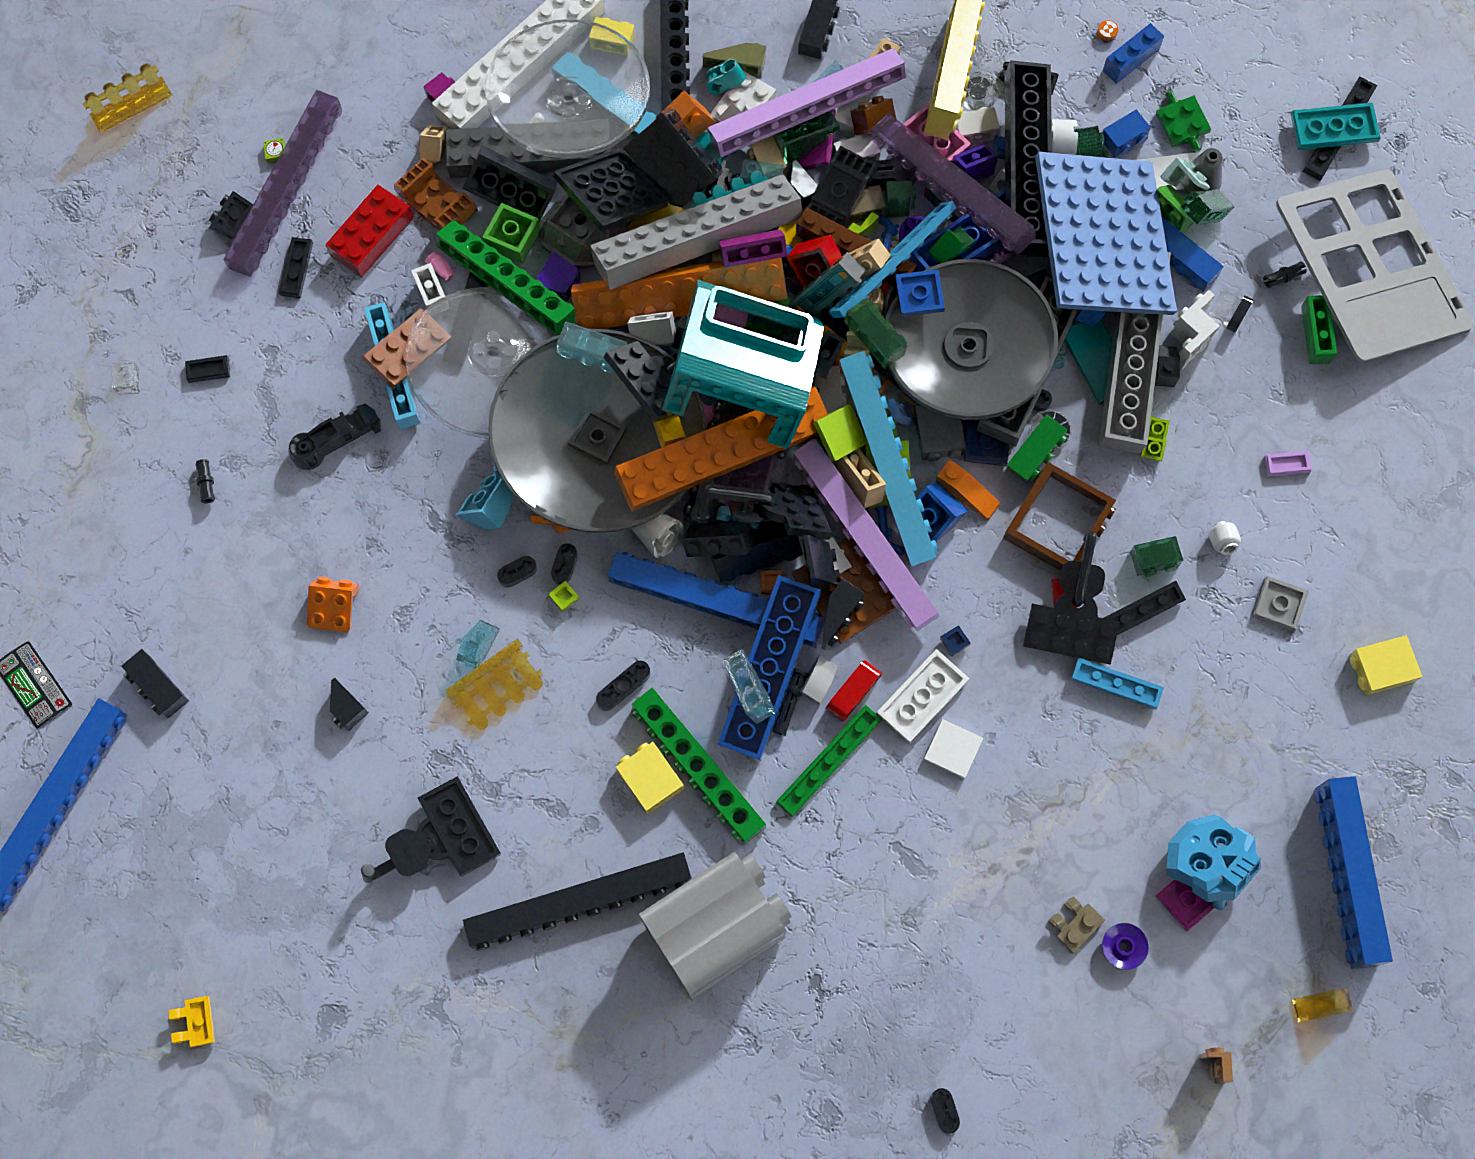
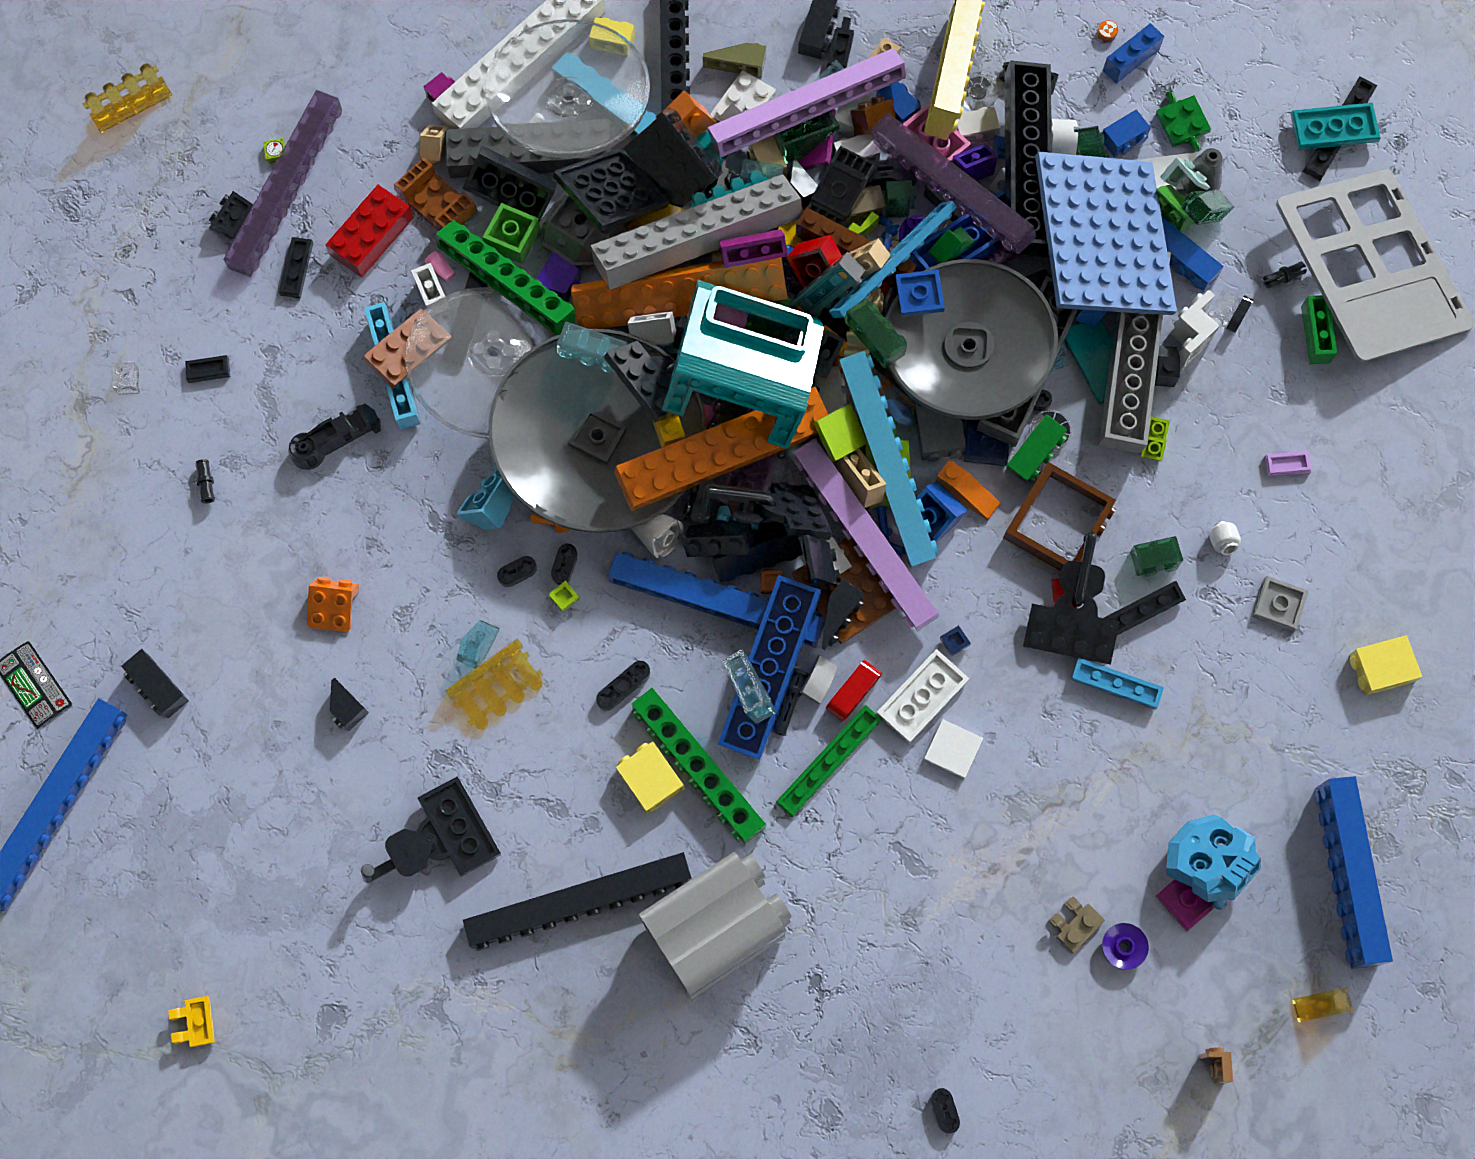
(725, 75): teal piece -> none
(841, 44): none -> black hinge
(904, 103): none -> blue brick

